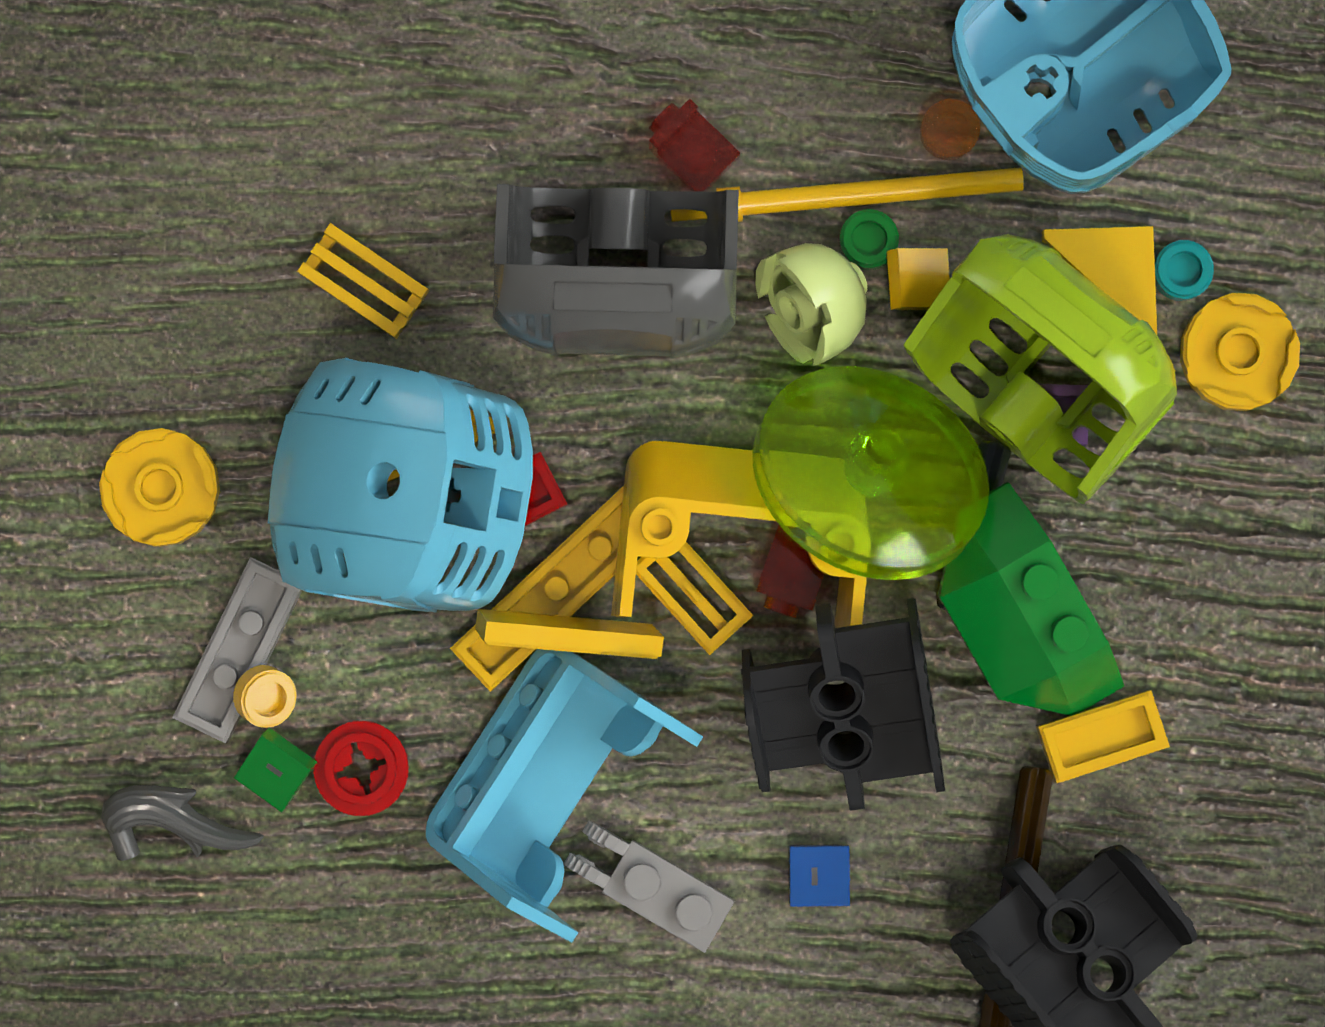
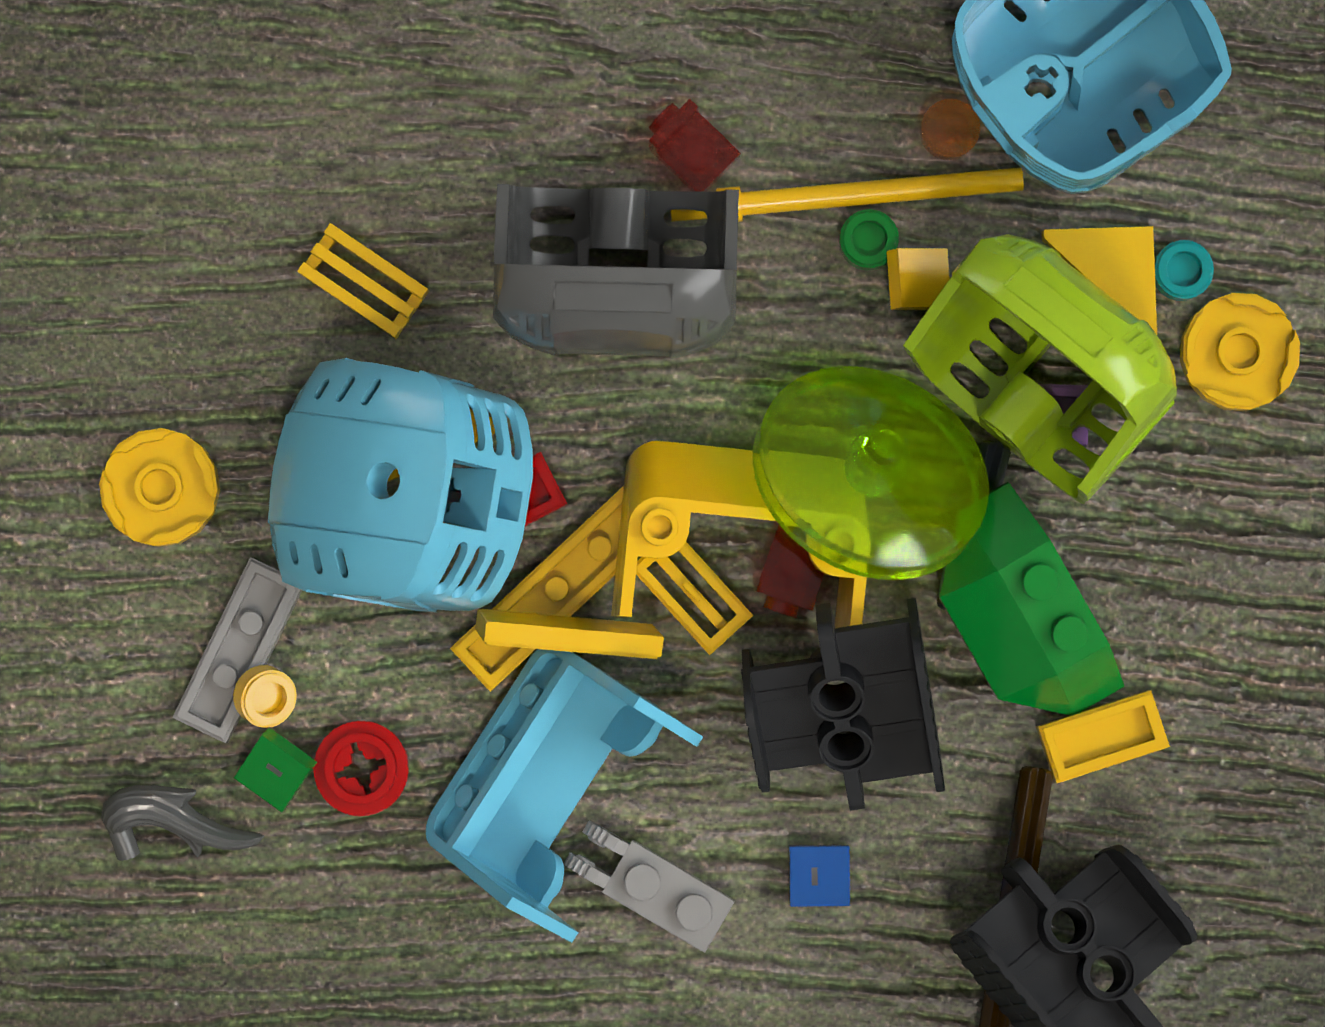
(815, 300): yellowish green cylinder -> none

